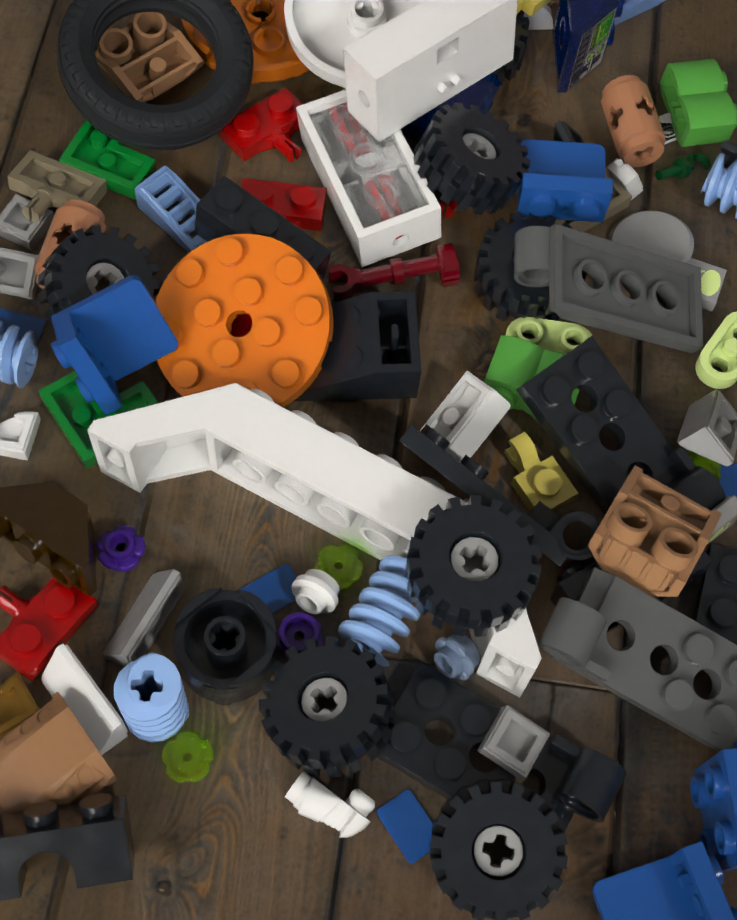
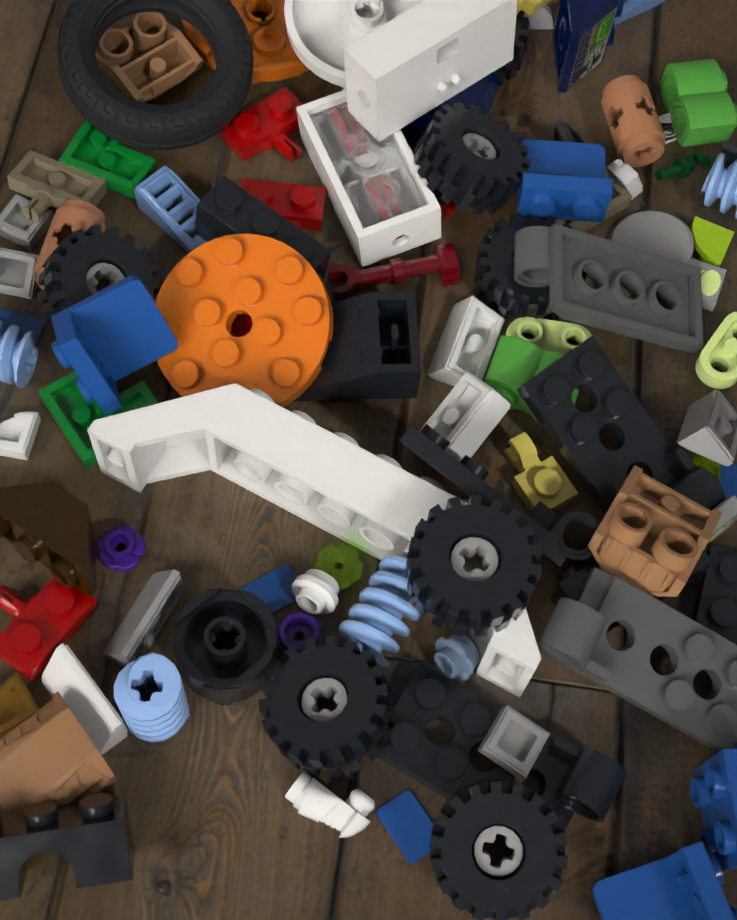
(189, 771): clear neon green plate -> none
(466, 342): none -> white slope
(710, 240): none -> lime tile

